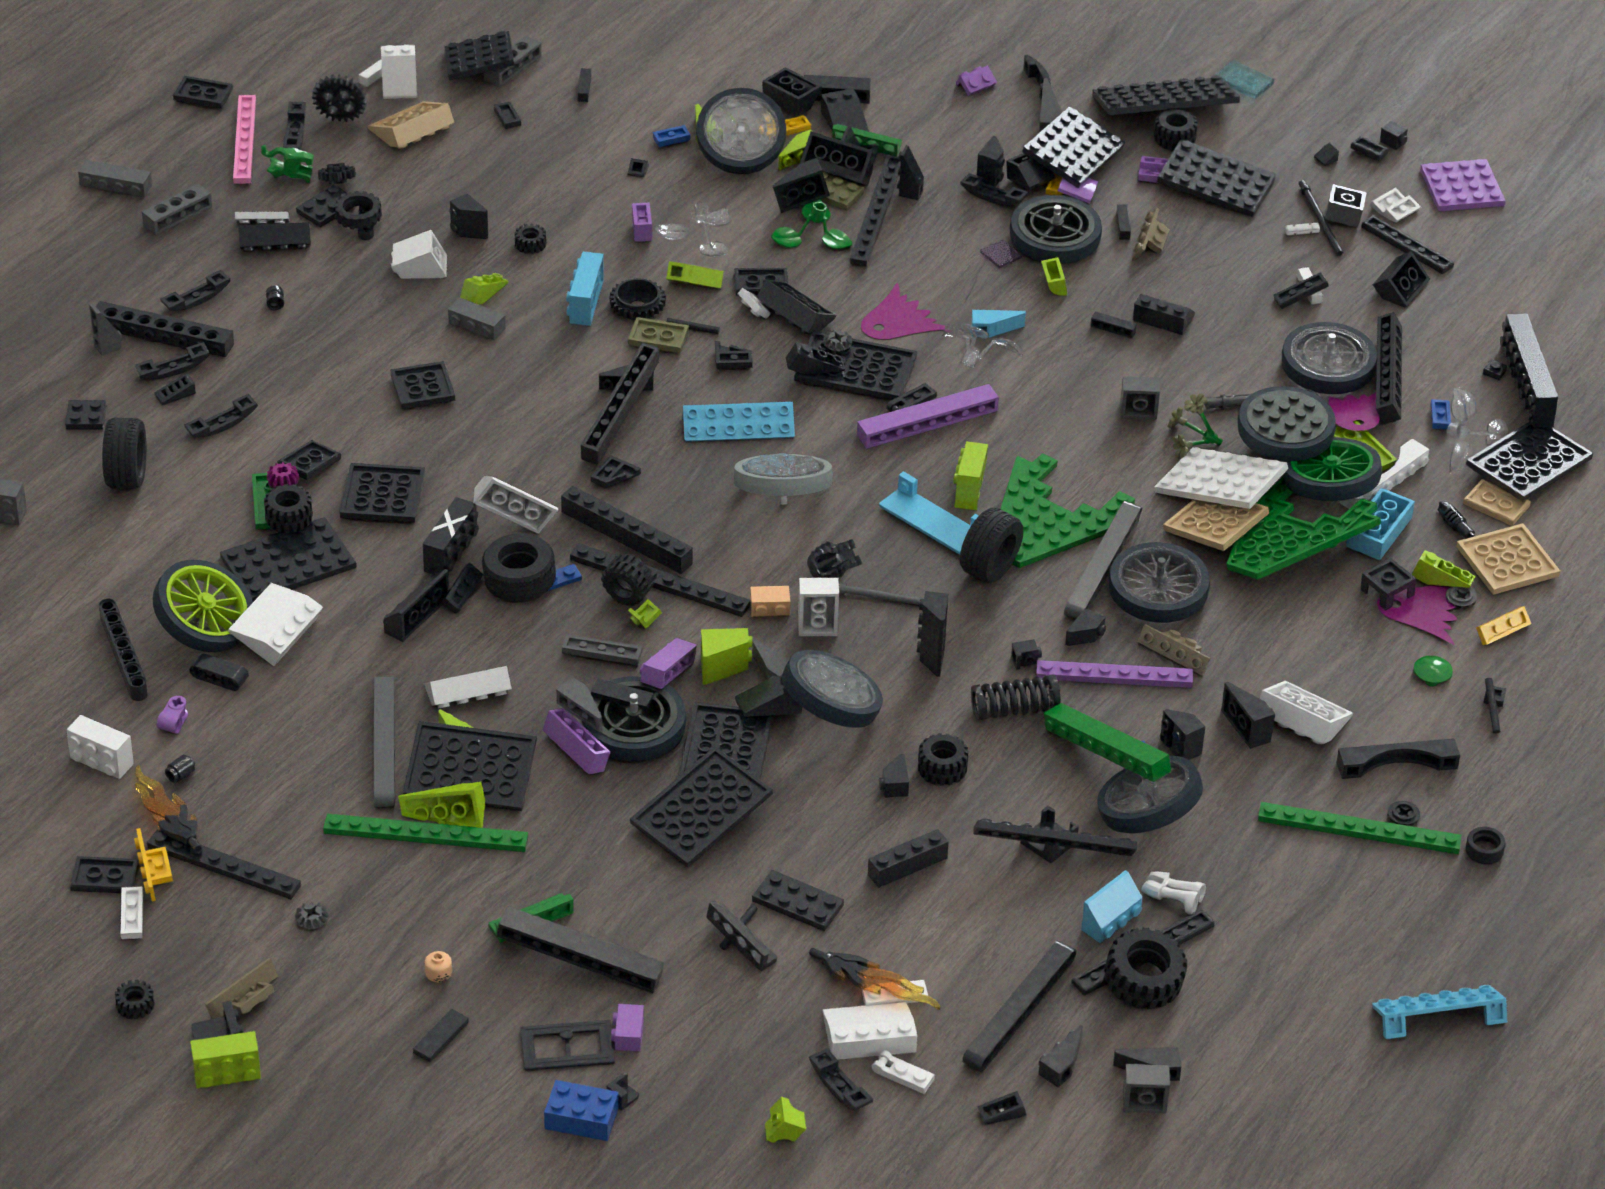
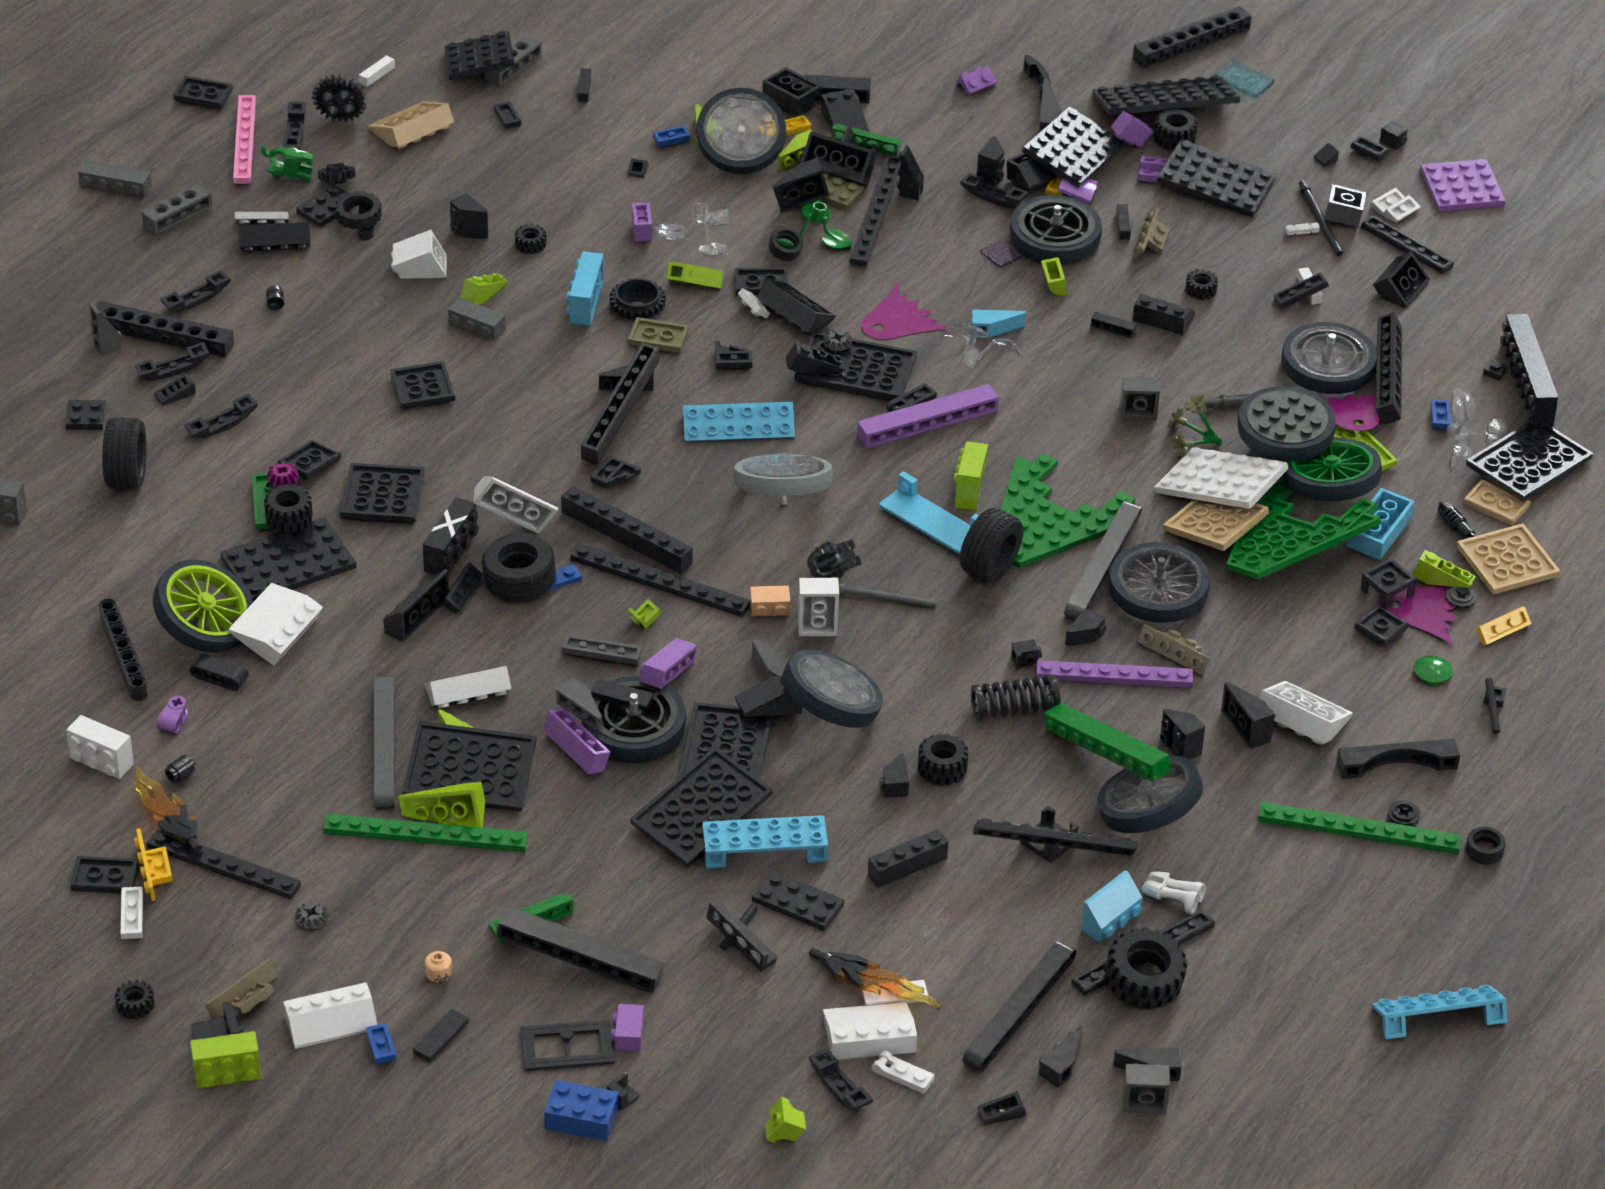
(329, 1015): none -> white slope
(381, 1043): none -> blue plate
(398, 72): white slope -> none
(627, 579): black tyre -> none
(696, 326): black bar -> none
(724, 653): lime slope -> none
(765, 835): none -> medium azure bracket
(781, 253): none -> black tyre
(933, 630): black slope -> none
(1131, 129): none -> medium lavender brick
(1191, 37): none -> black brick
(1201, 284): none -> black tyre
(1381, 625): none -> black plate
(1411, 458): white arch -> none

